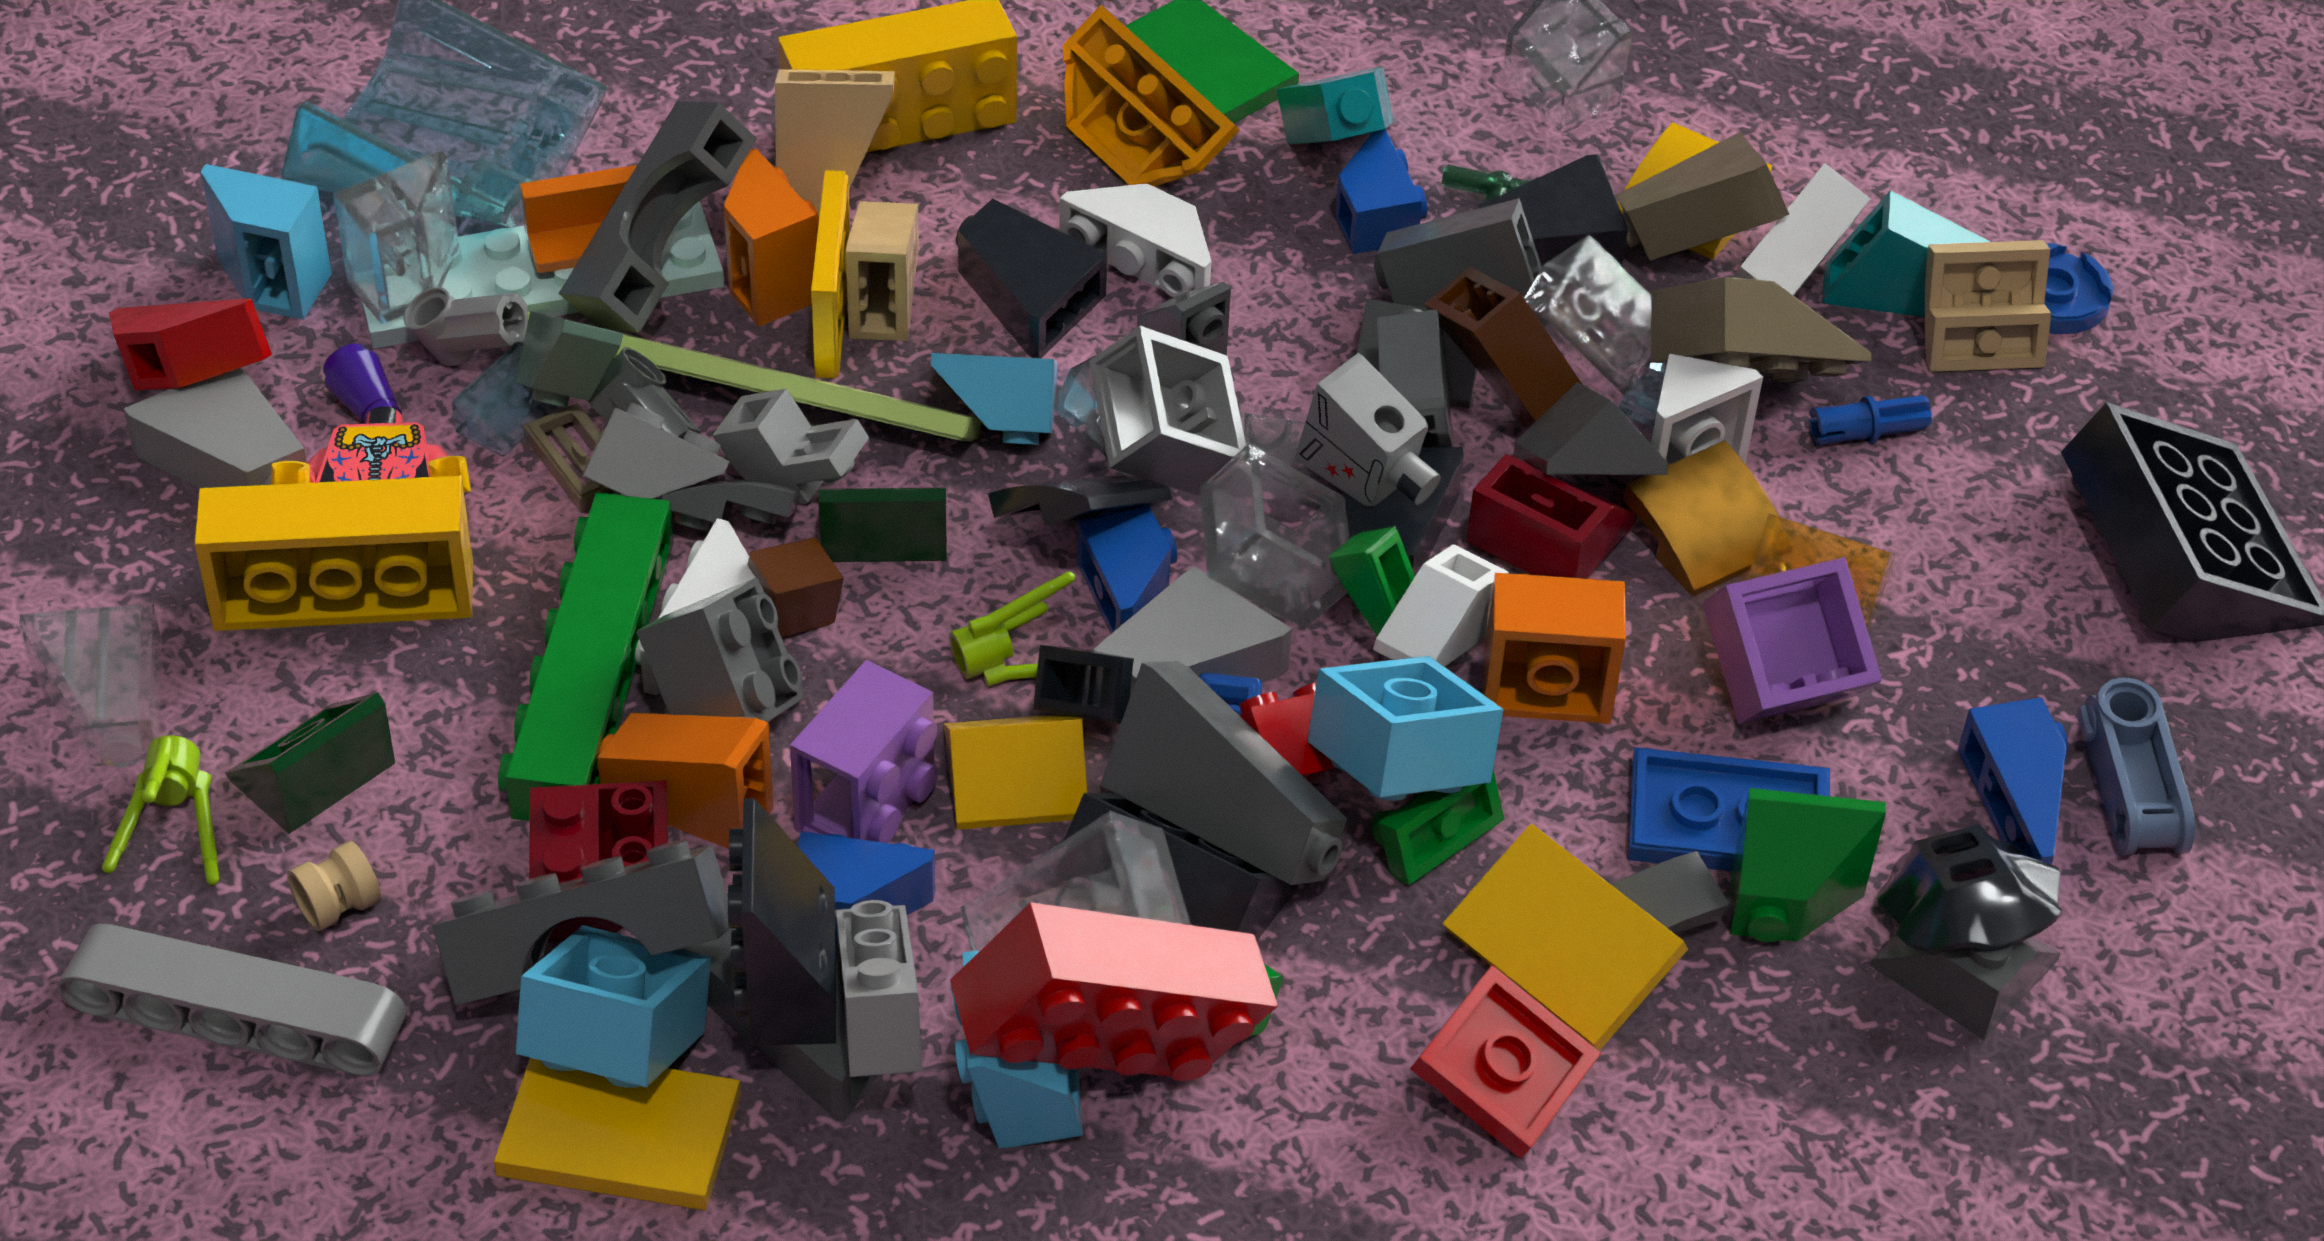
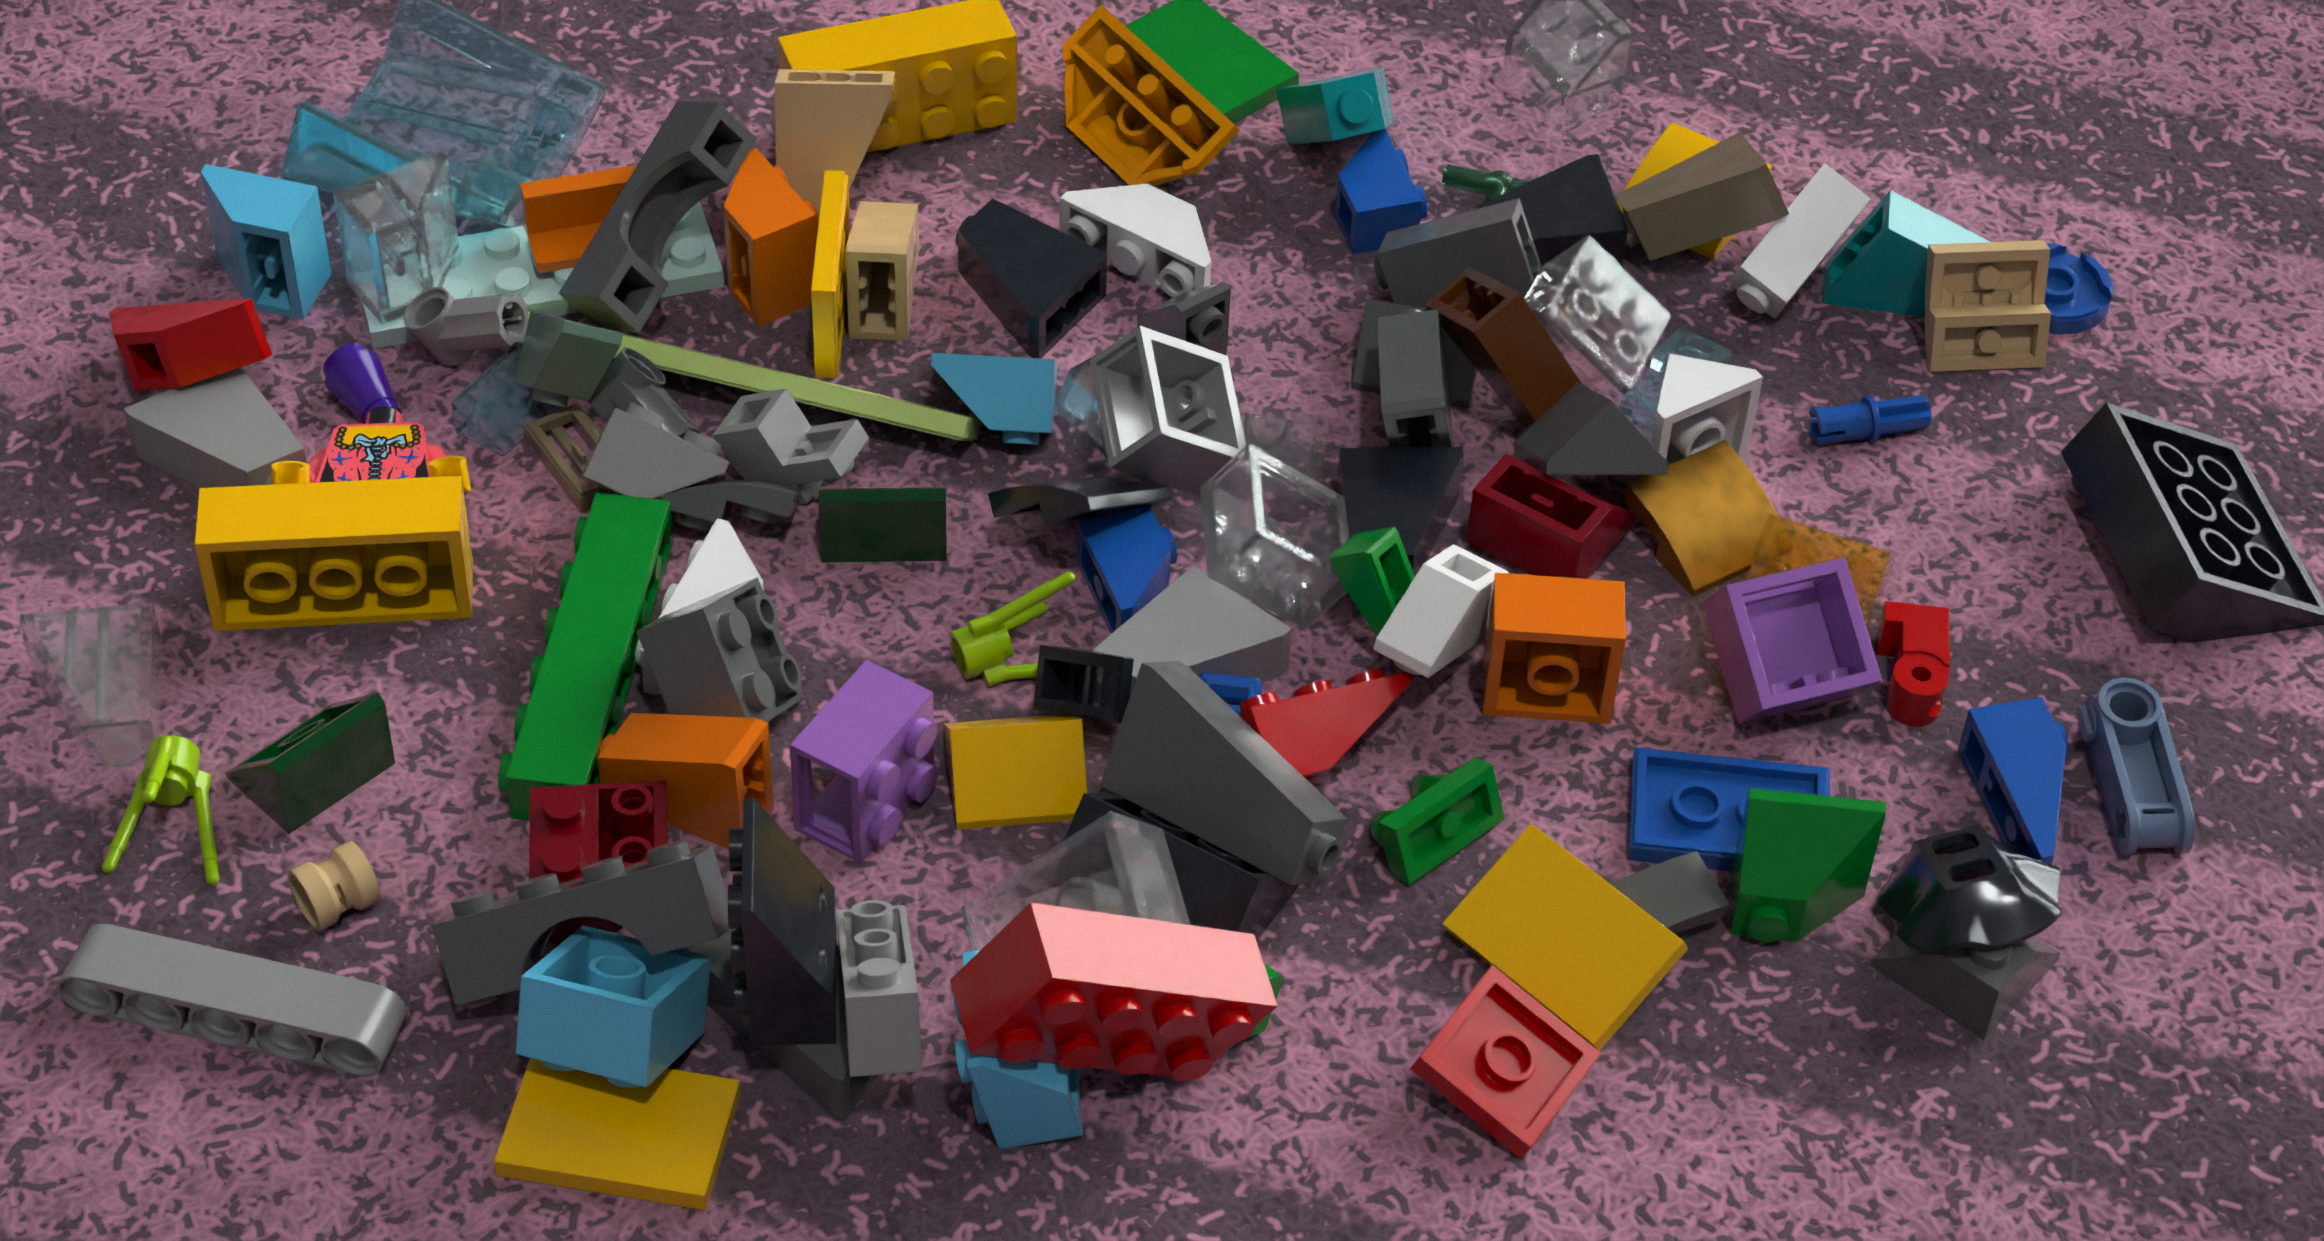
(800, 584): reddish brown panel -> none
(872, 870): blue slope -> none
(1366, 437): light grey torso -> none
(1404, 727): medium azure brick -> none
(1749, 327): dark tan slope -> none
(1921, 652): none -> red leg

